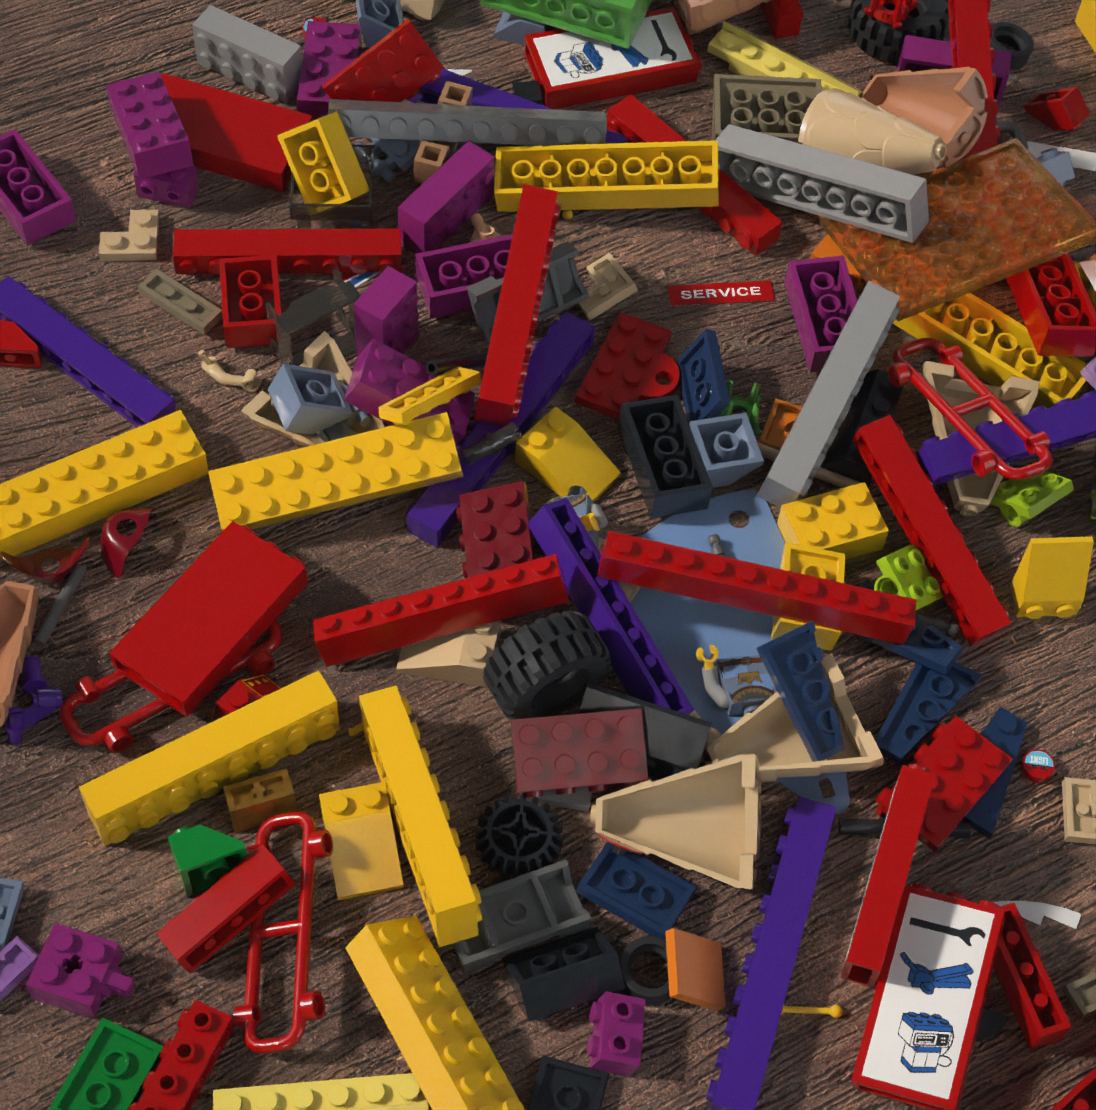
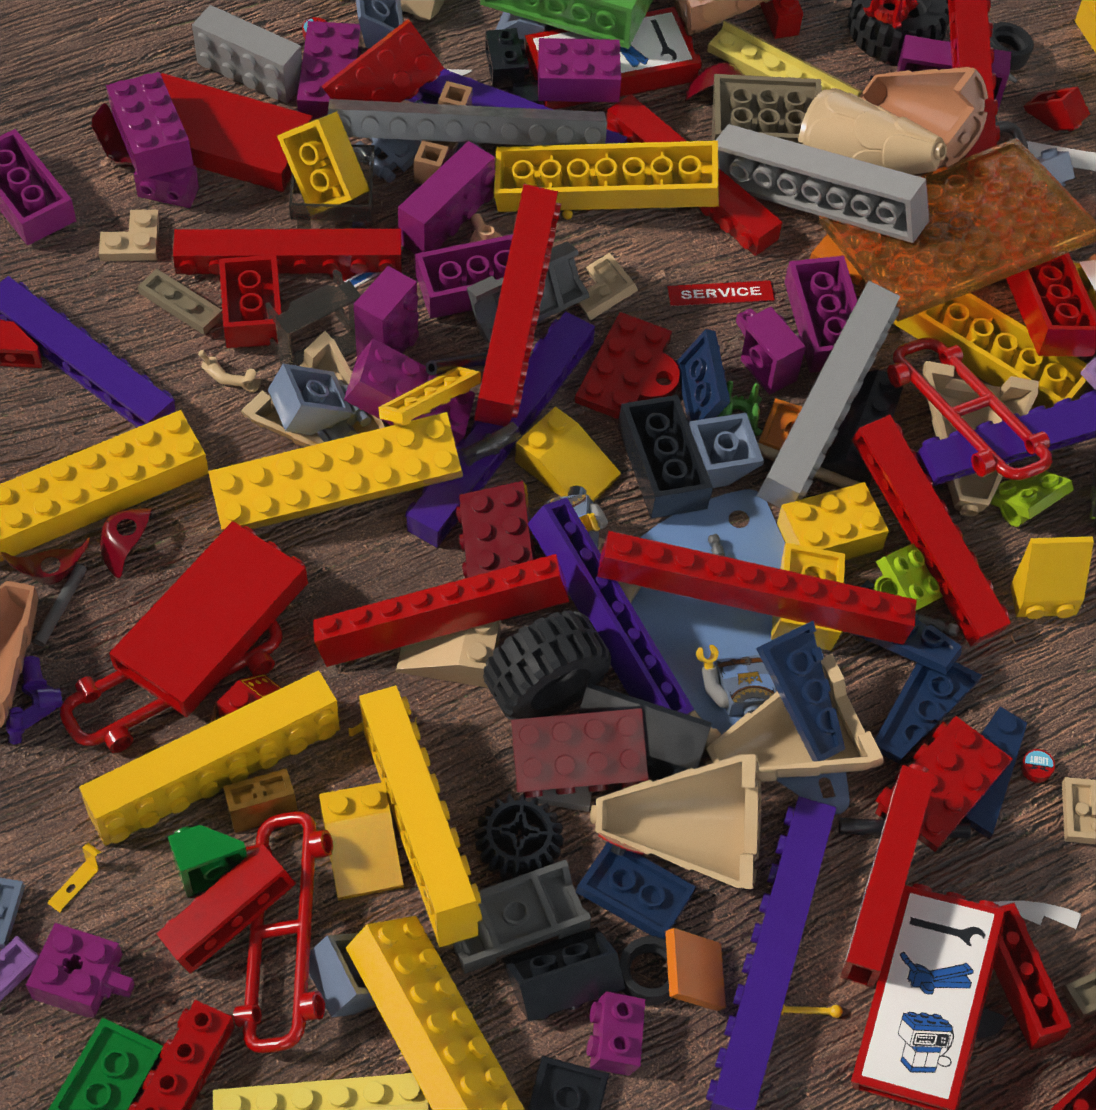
(79, 879): none -> yellow piece
(109, 136): none -> dark red piece
(338, 977): none -> slope
(505, 57): none -> black brick
(579, 70): none -> magenta brick
(706, 78): none -> dark red piece
(770, 348): none -> magenta hinge

